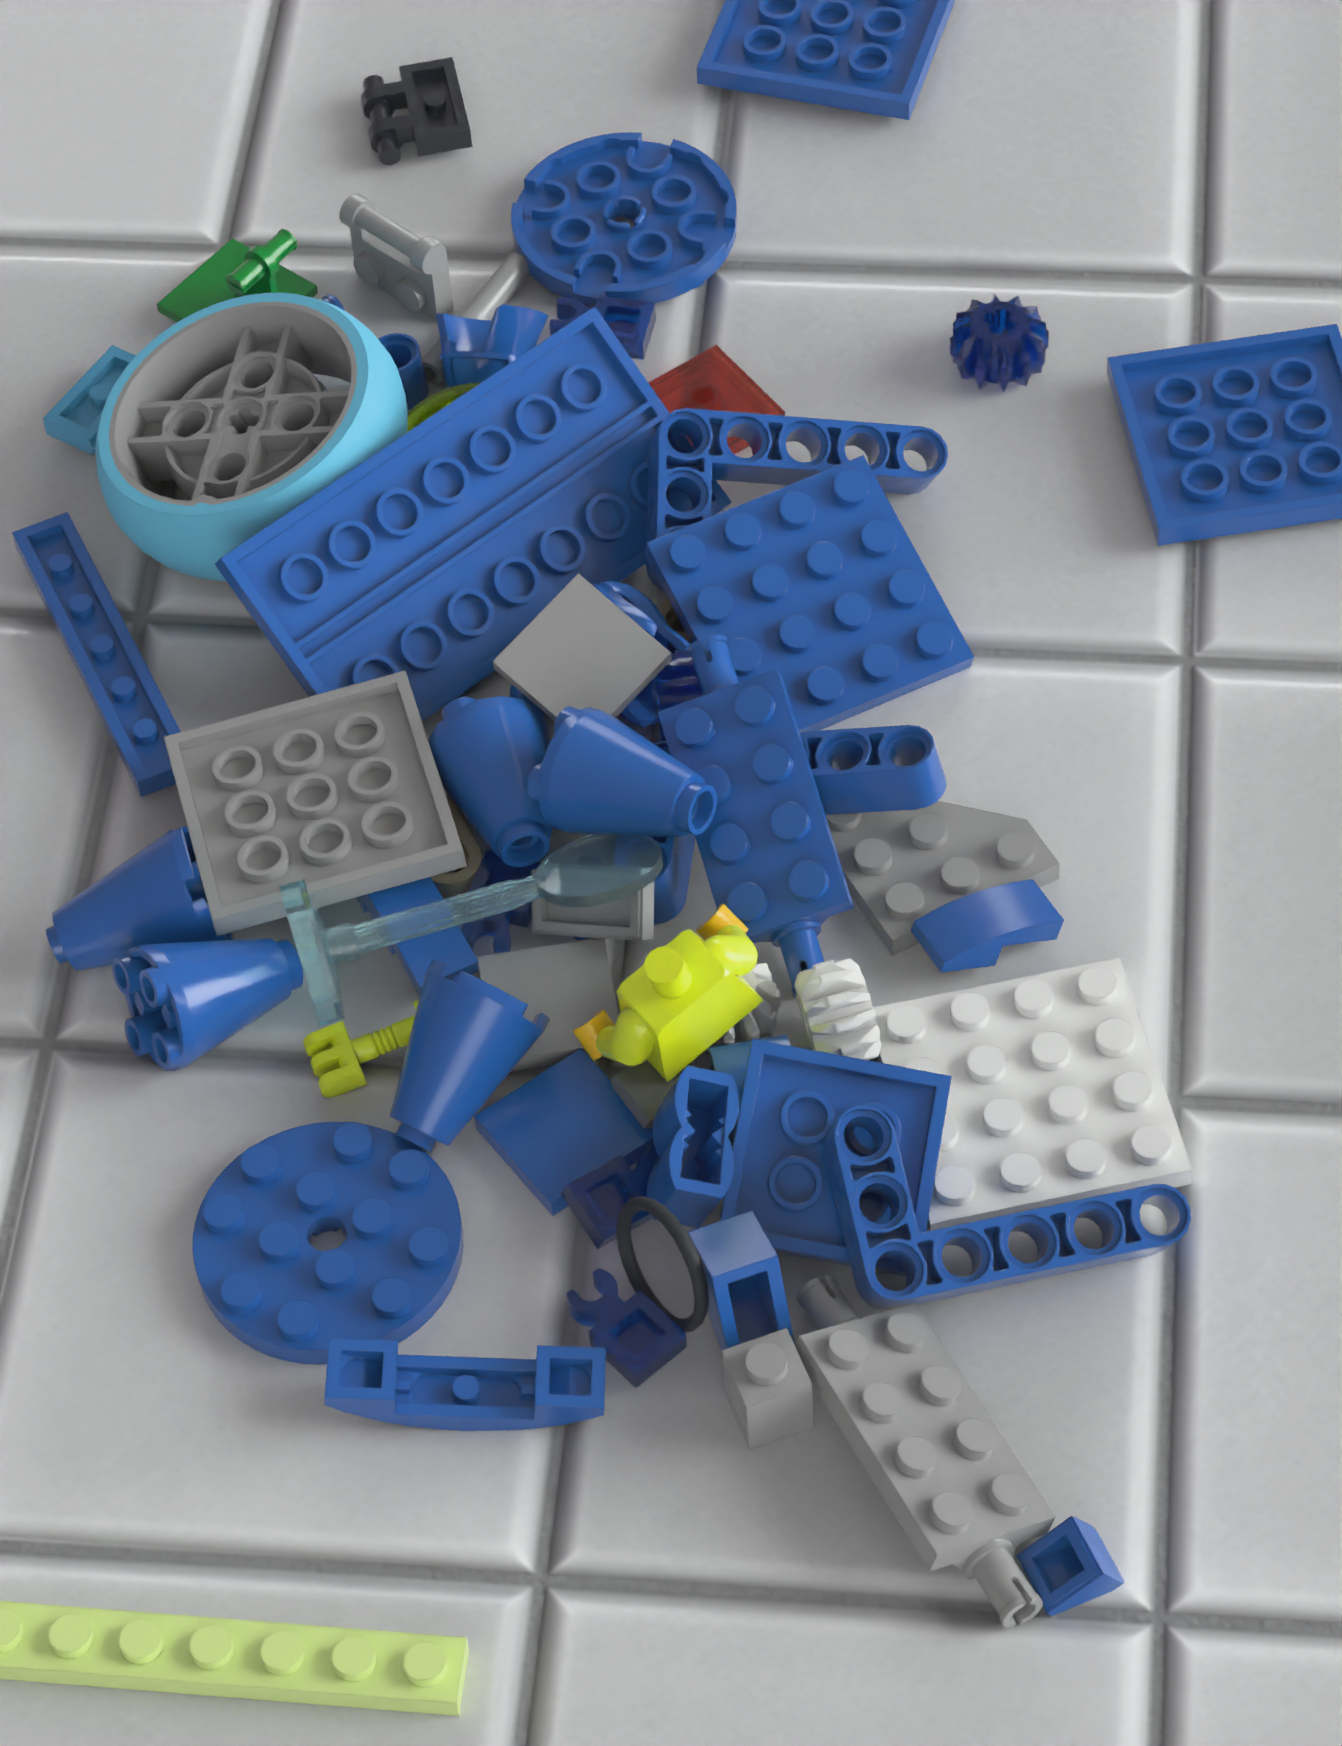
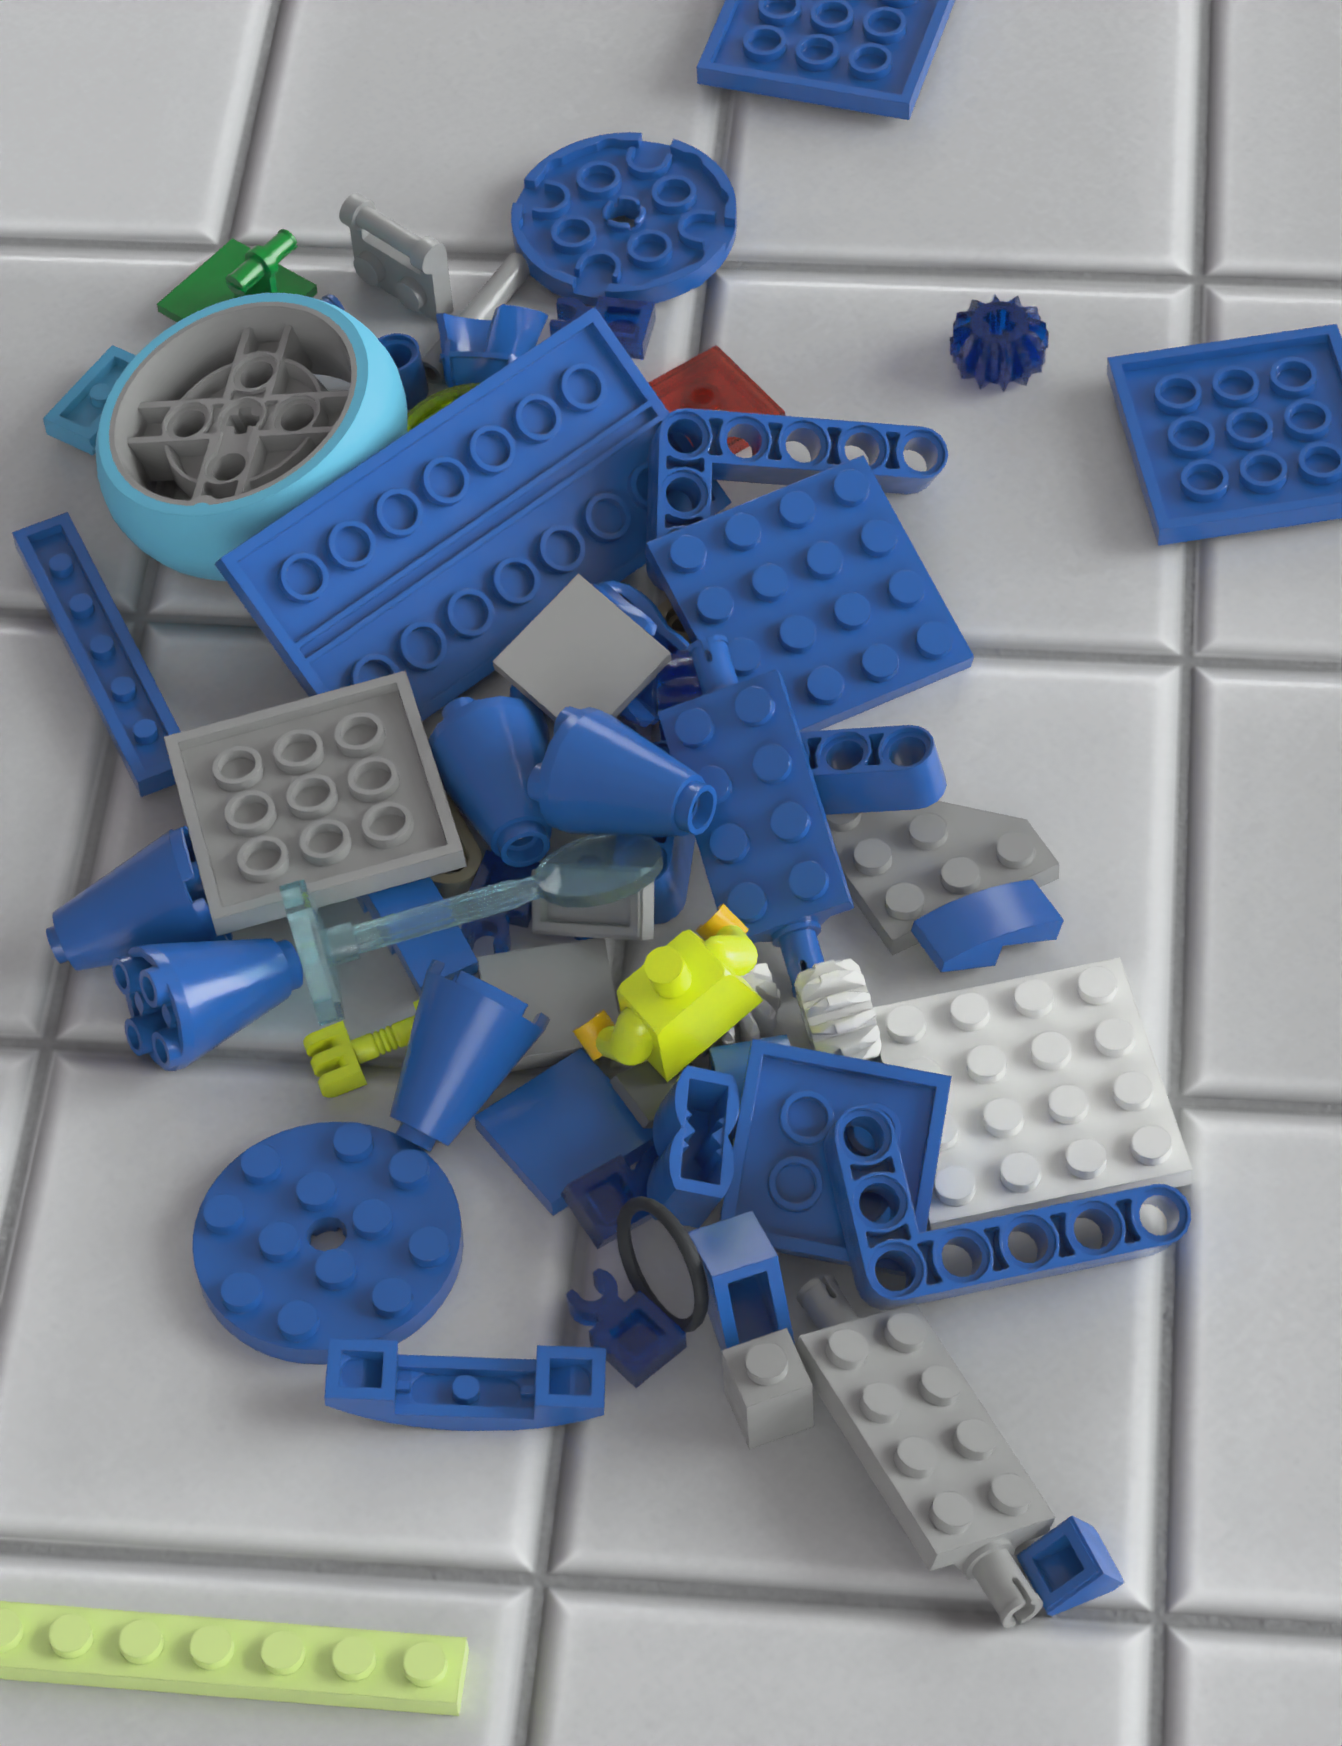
(434, 109): black plate -> none

